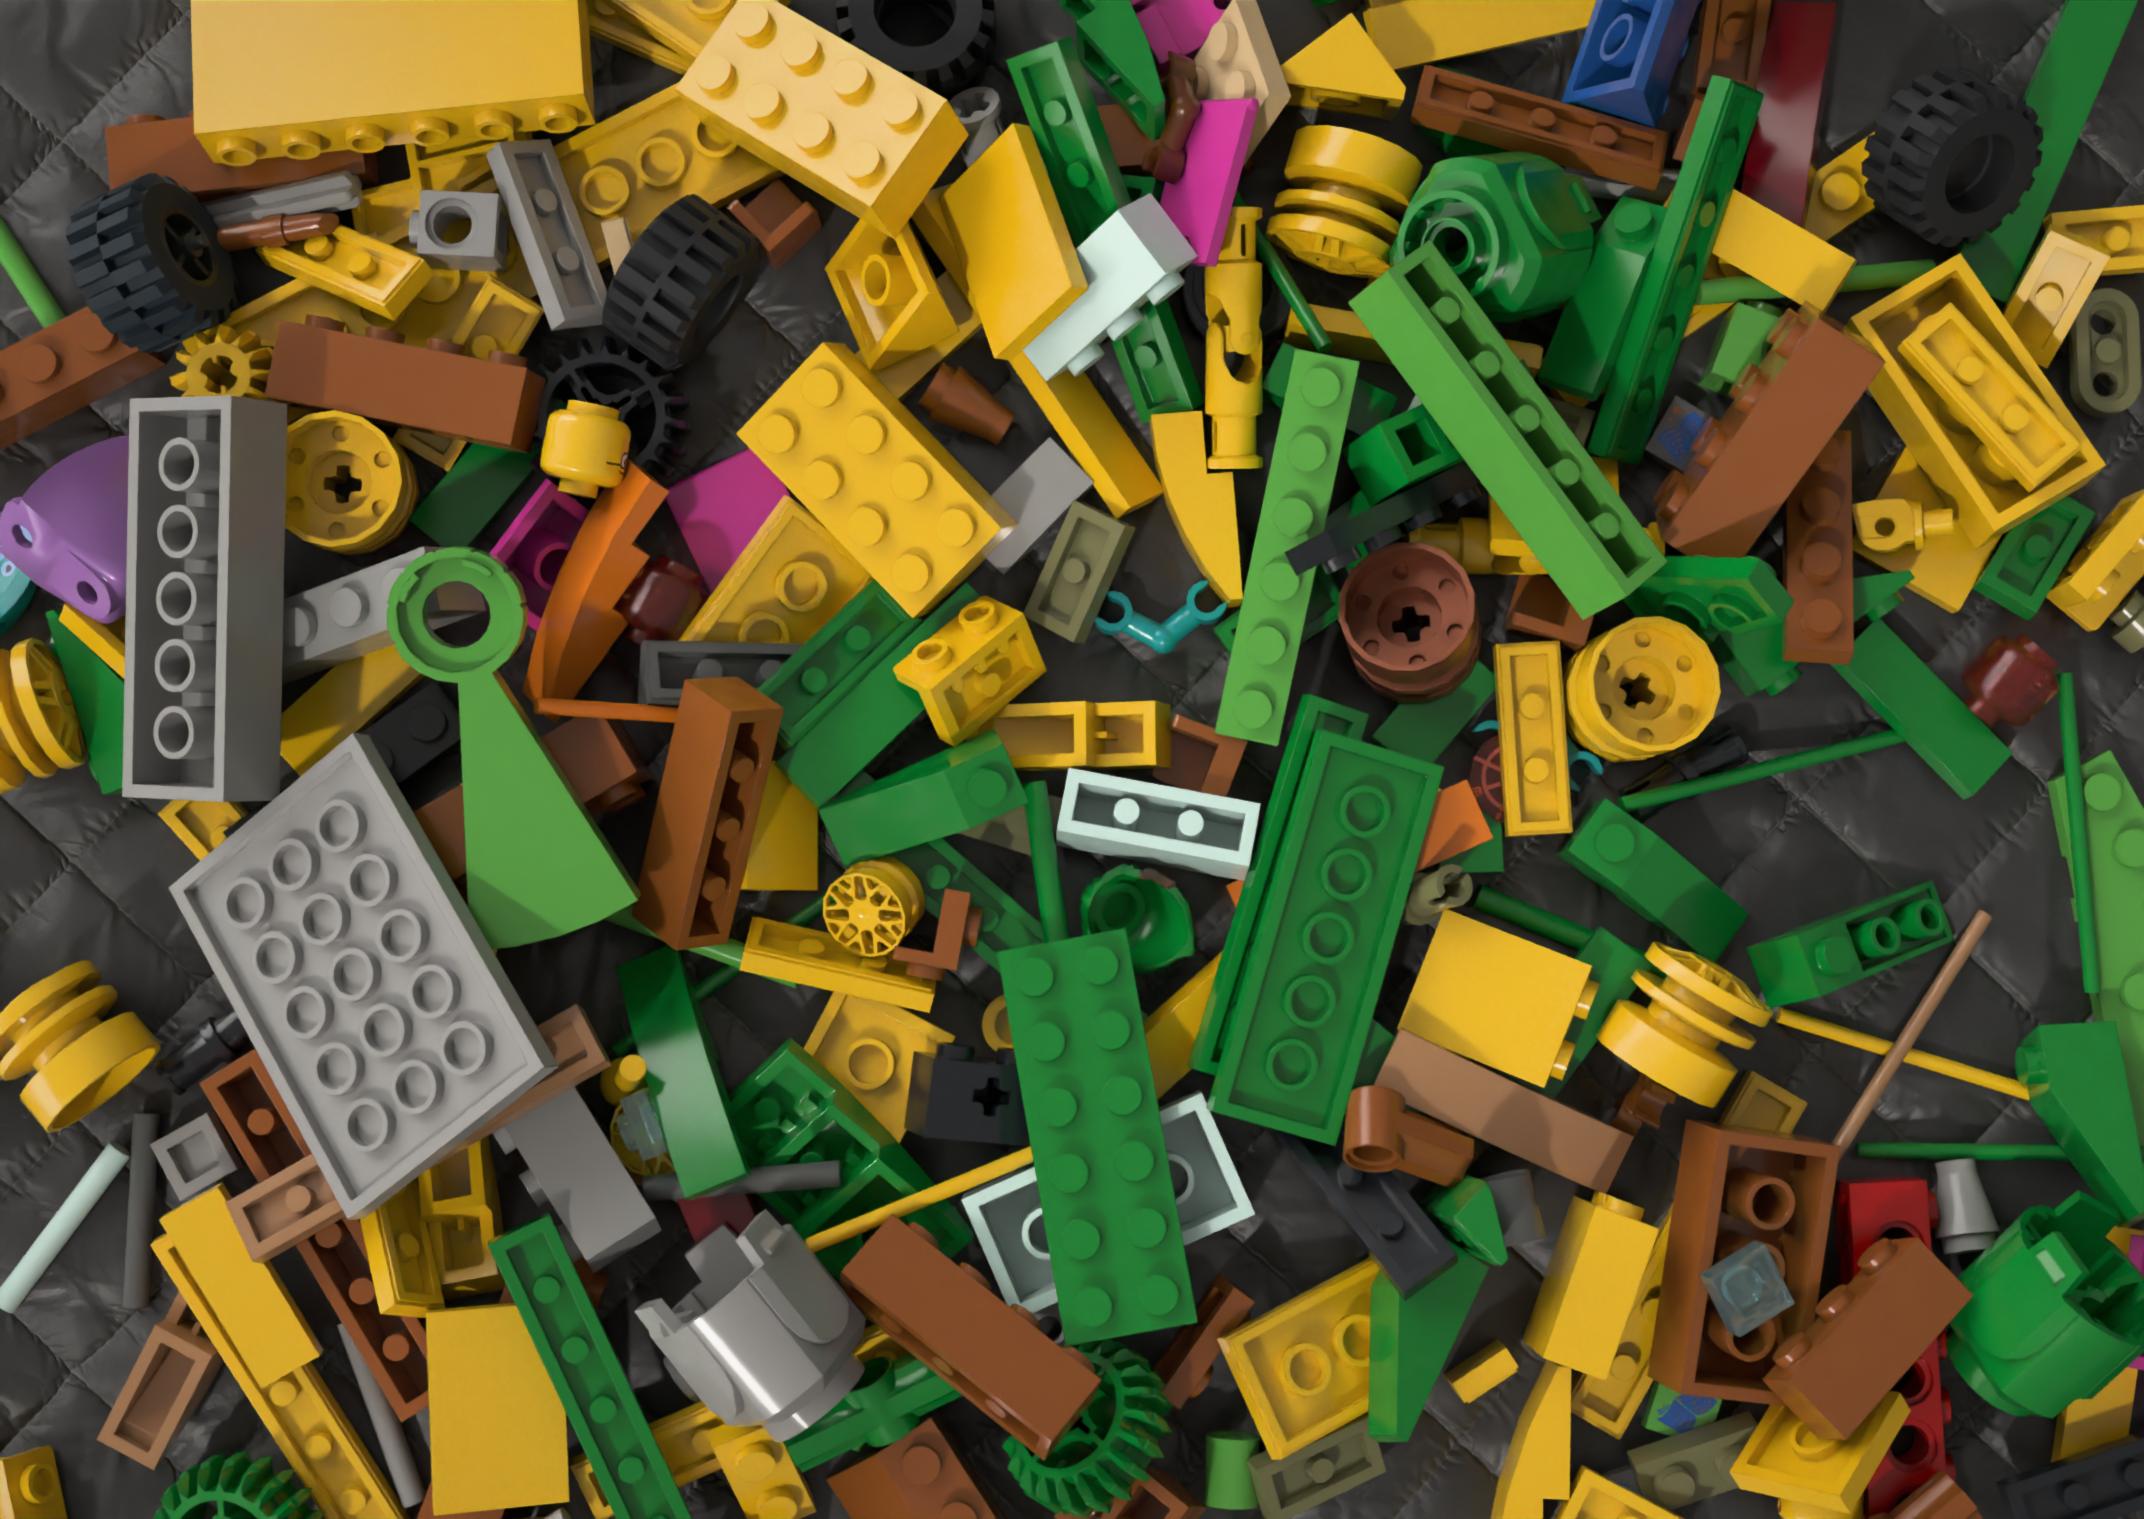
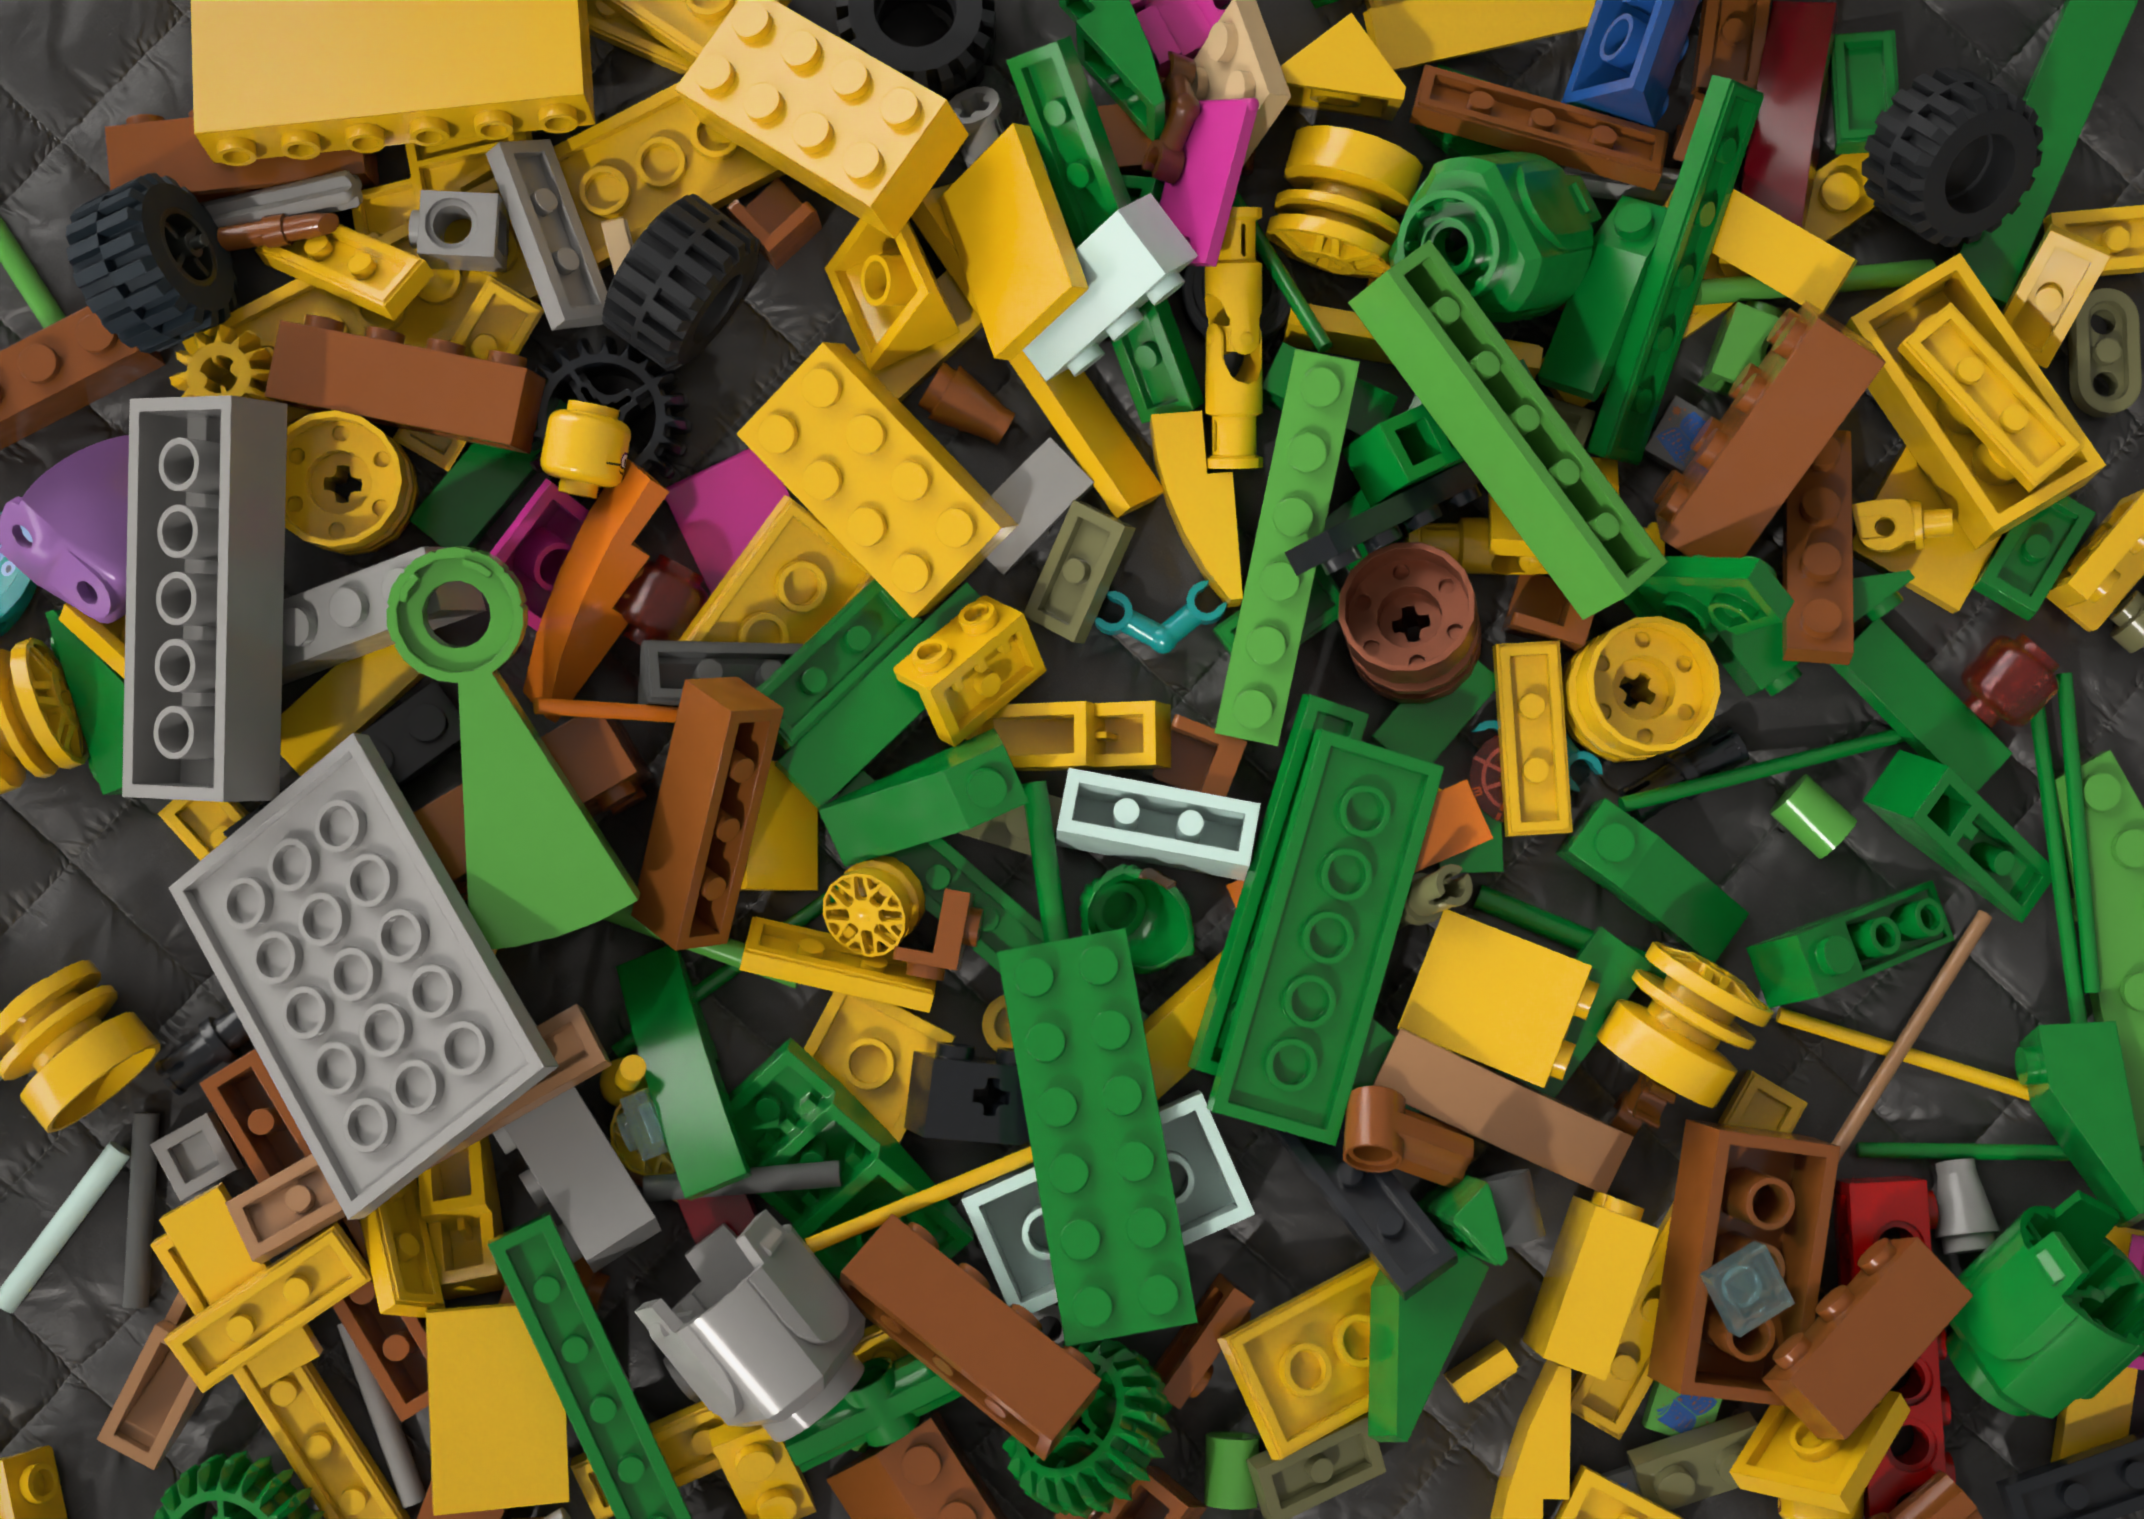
(269, 1307): none -> yellow tile
(1813, 816): none -> bright green piece
(1861, 85): none -> green tile
(1960, 832): none -> green slope
(2058, 868): none -> green axle

